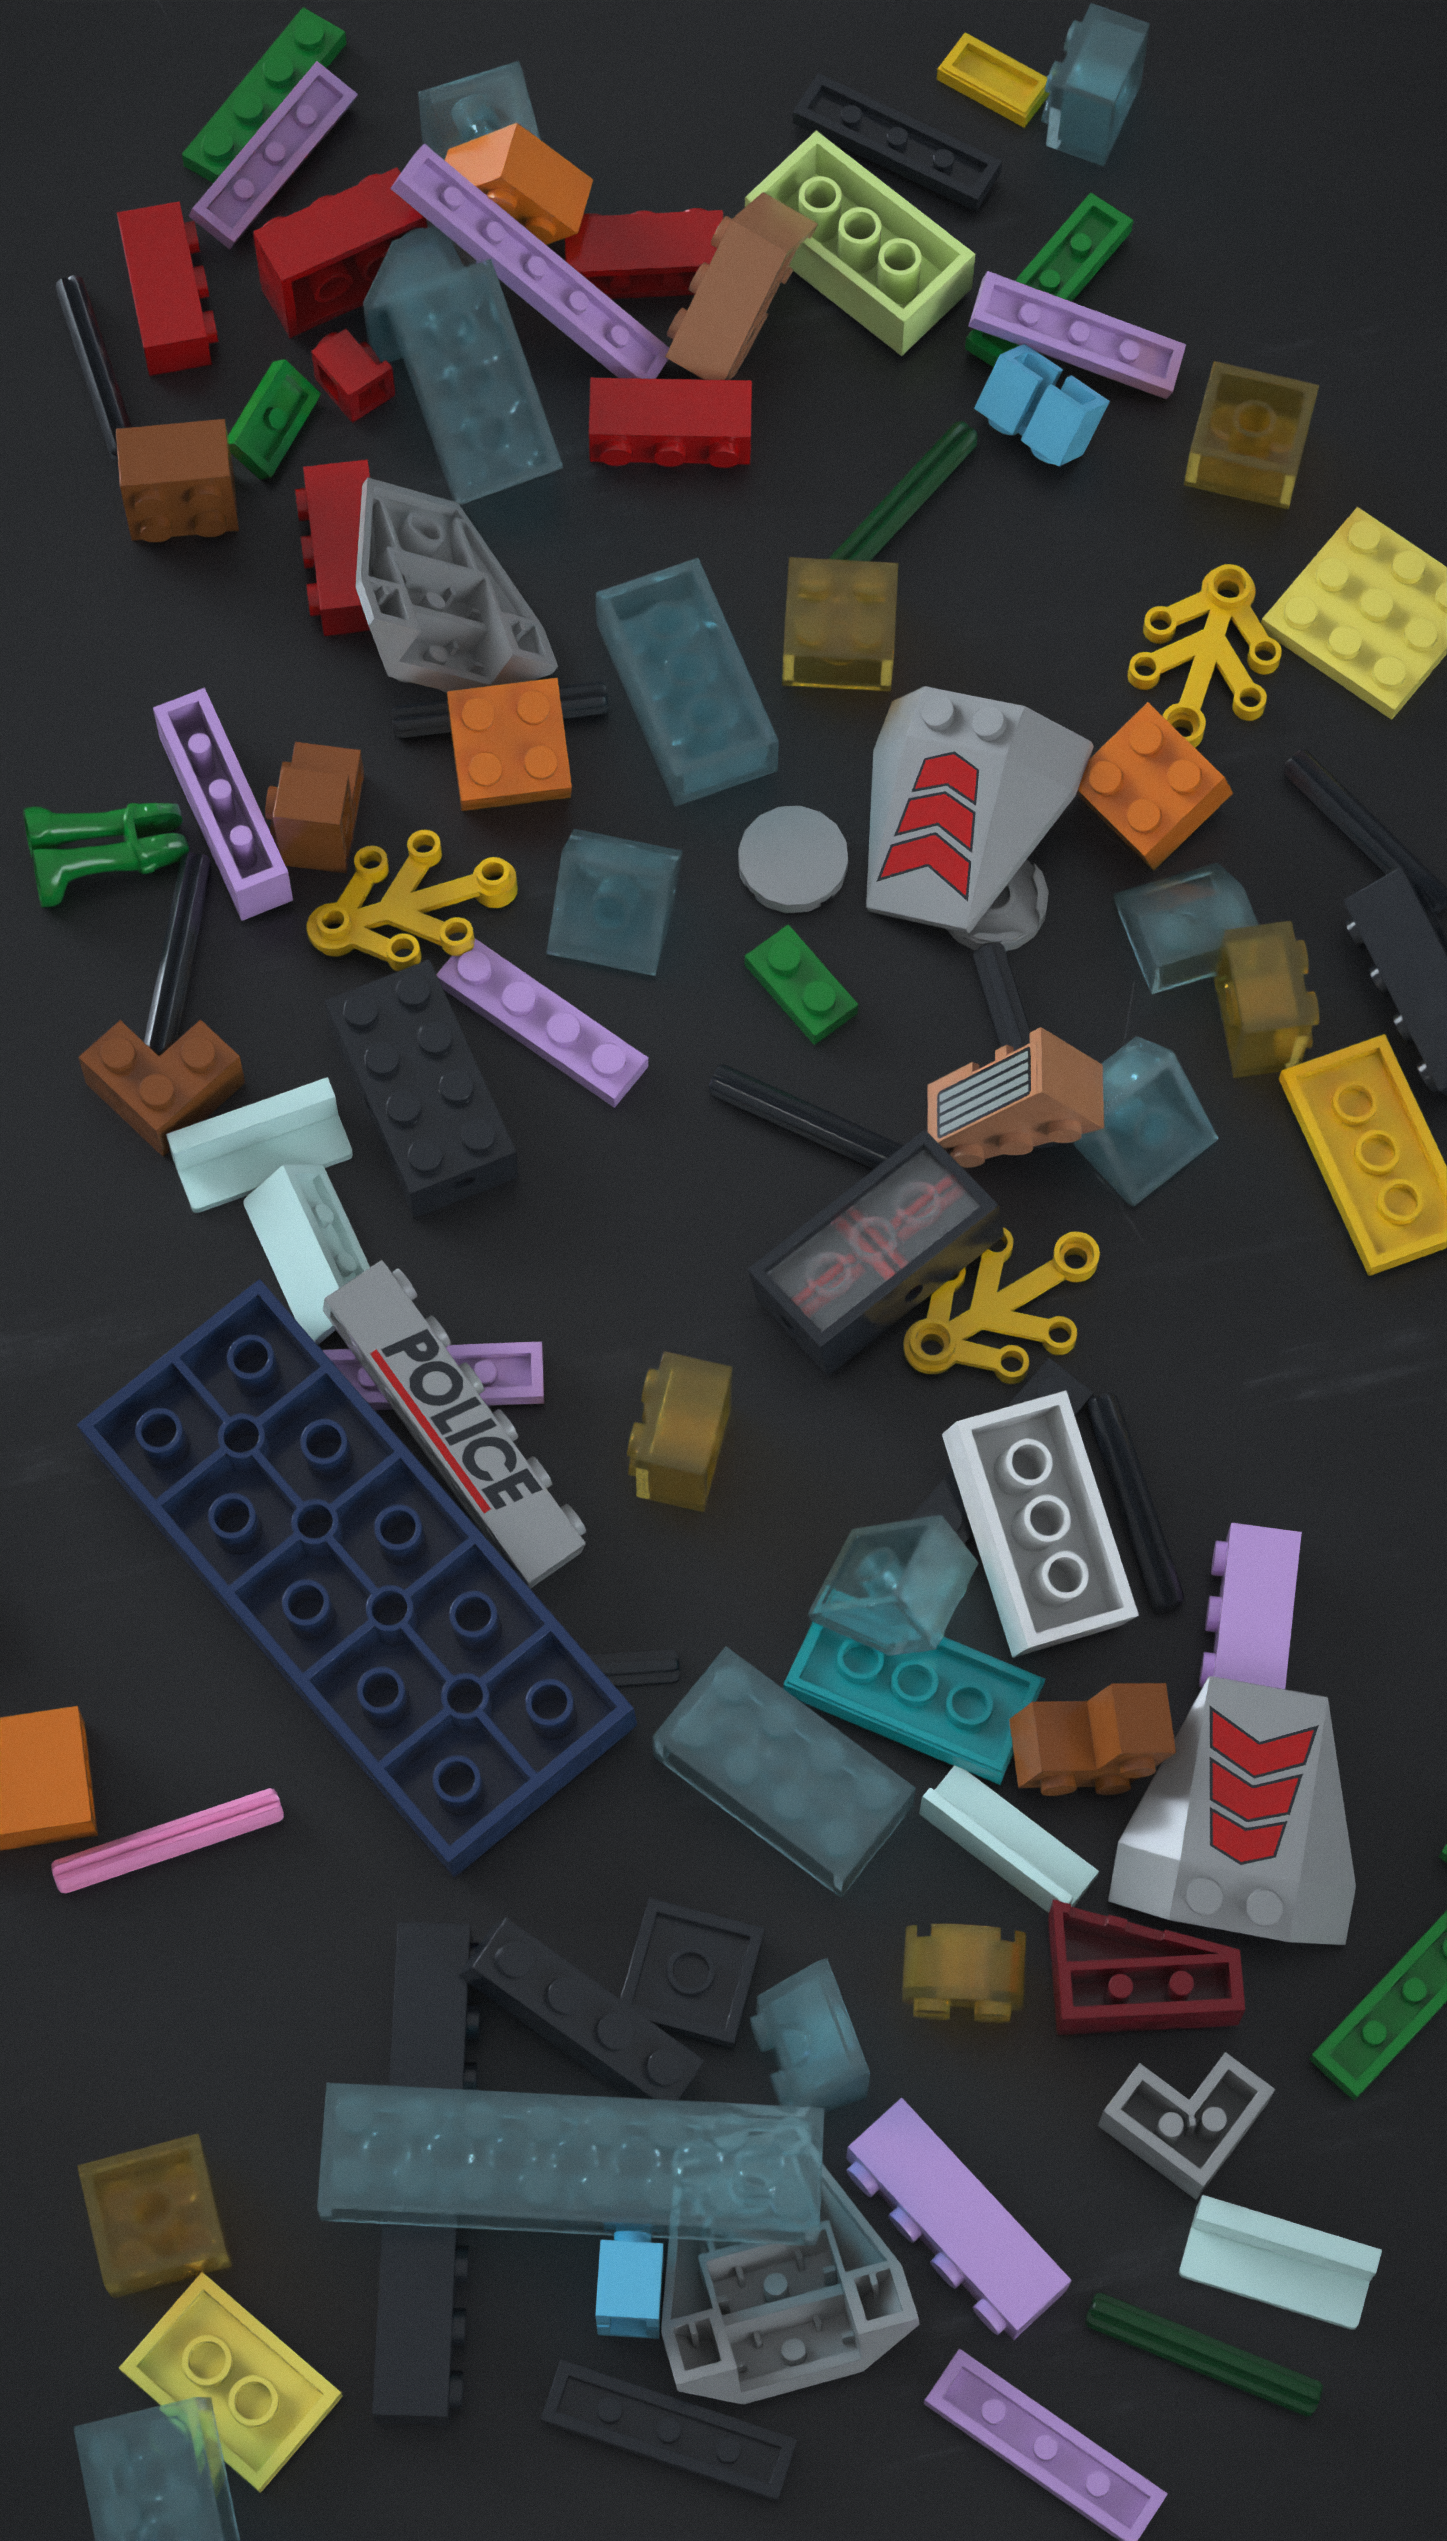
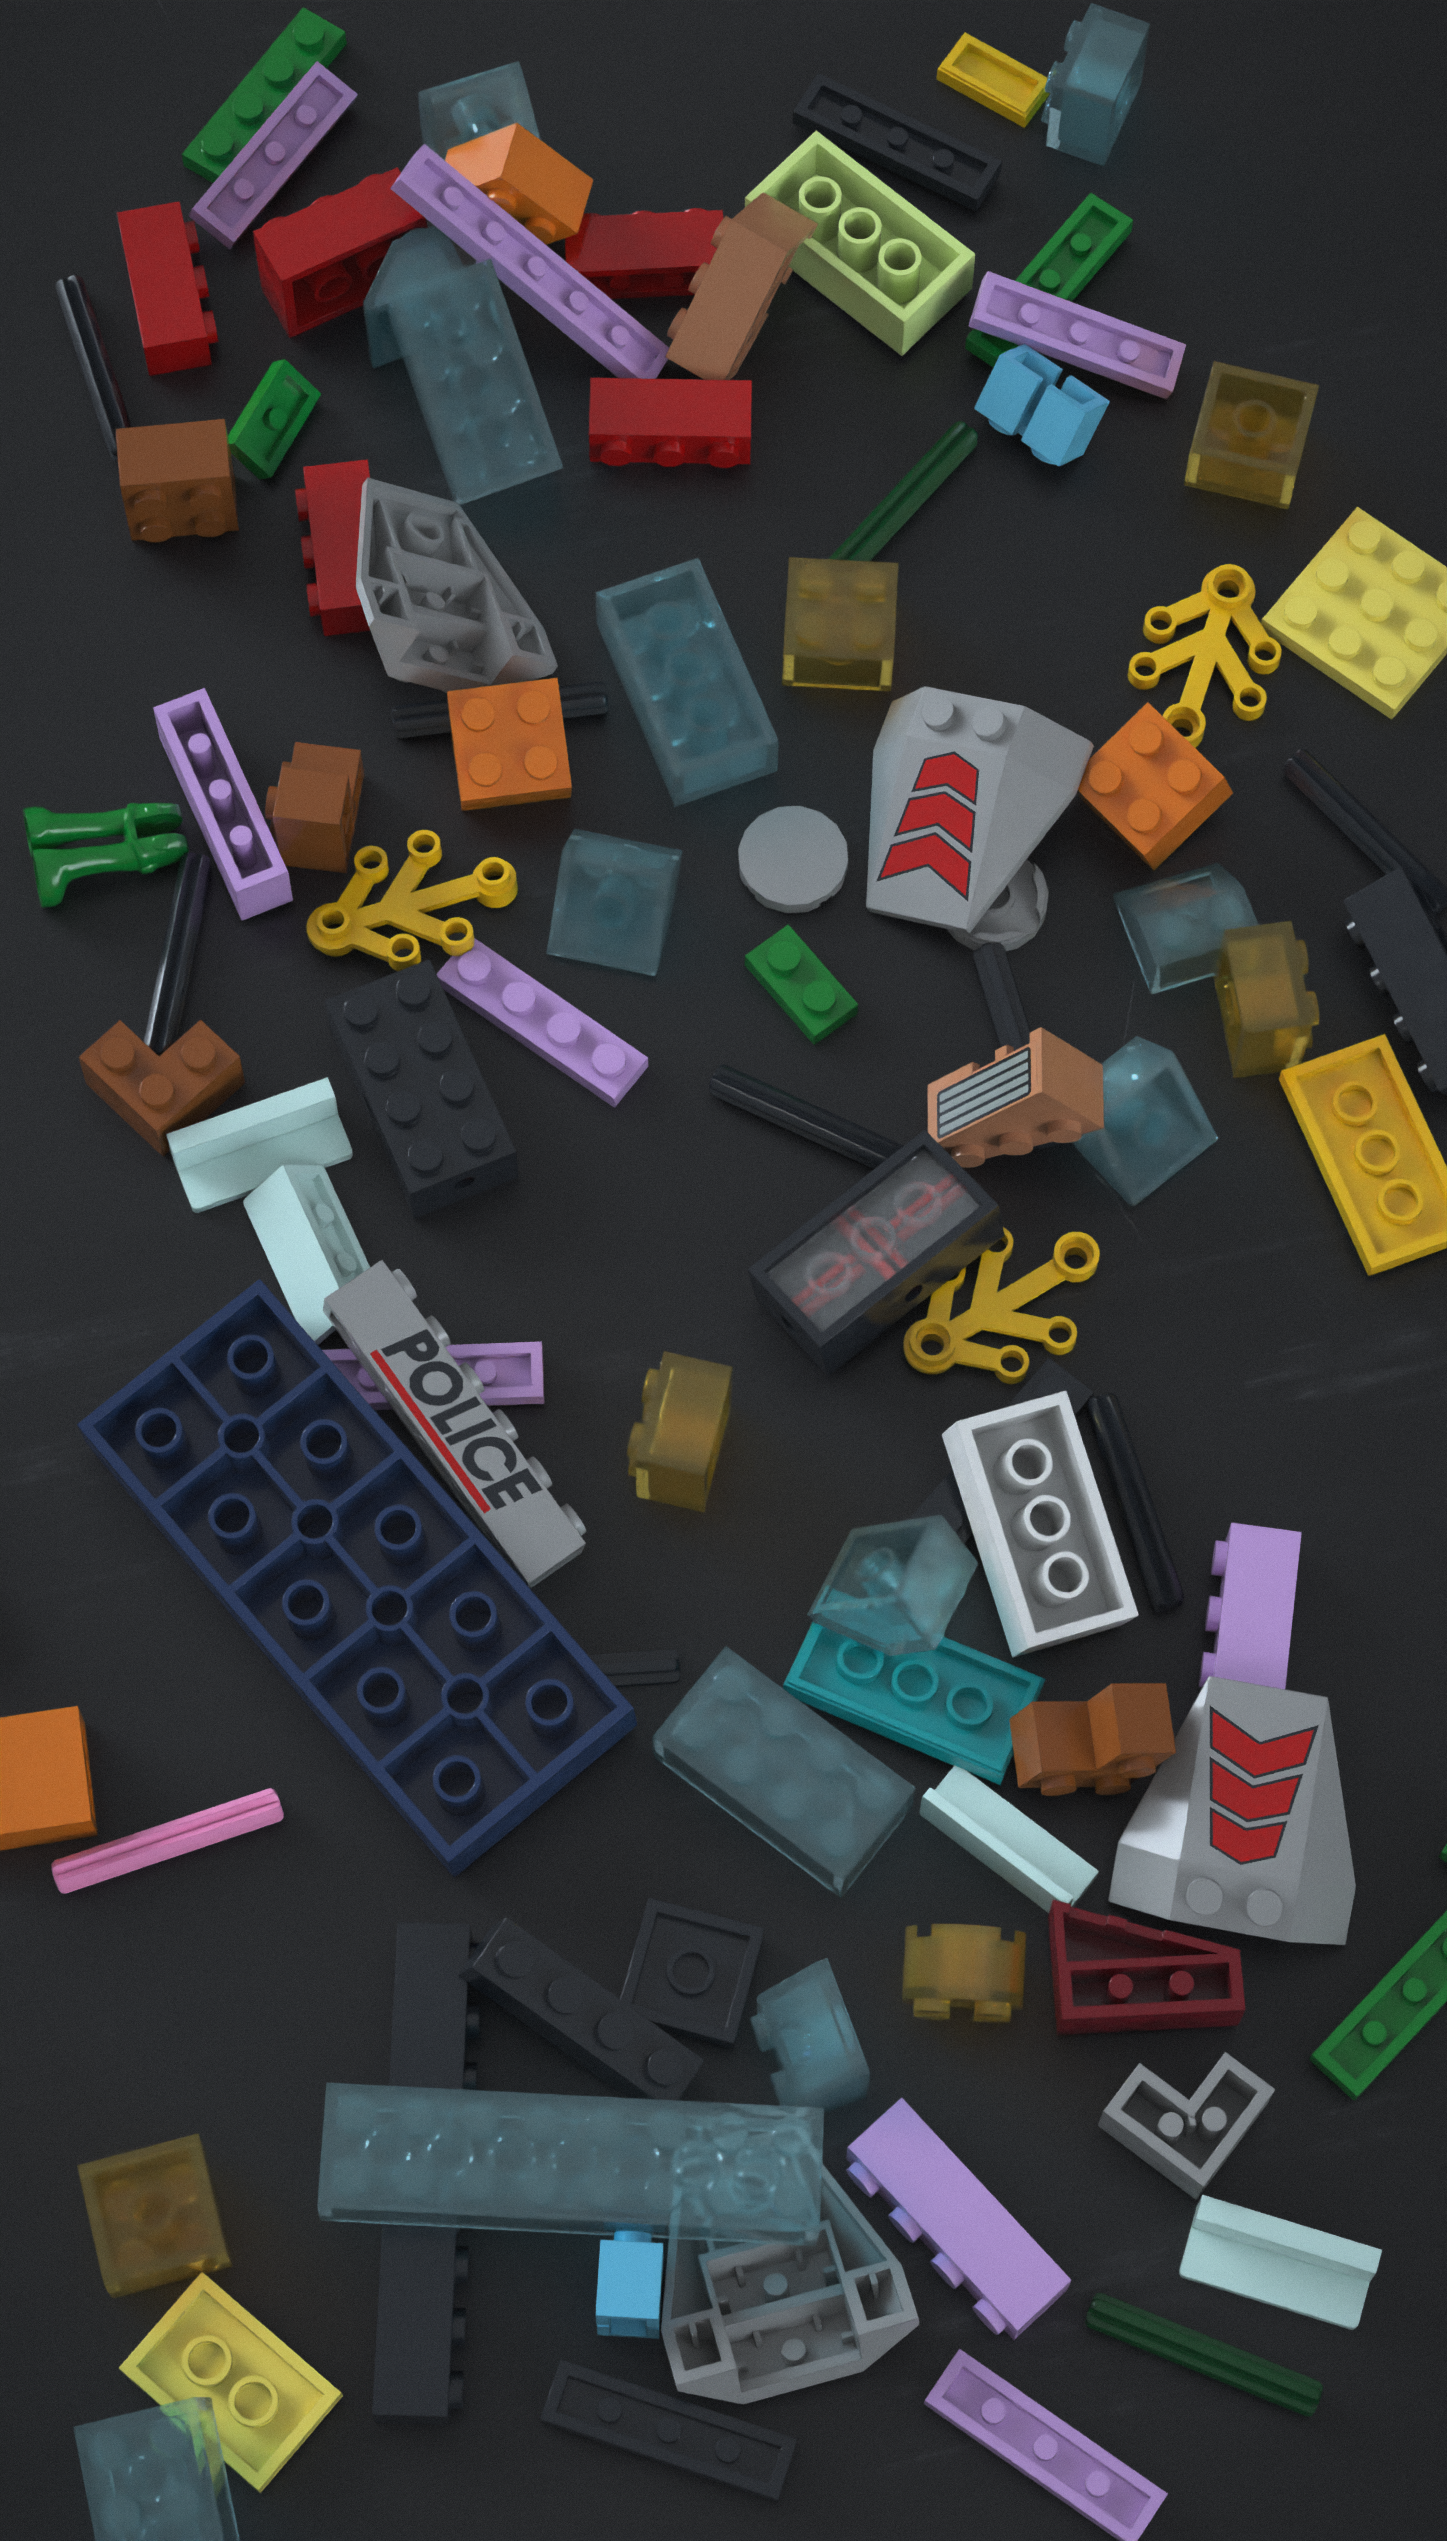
(352, 374): red brick -> none

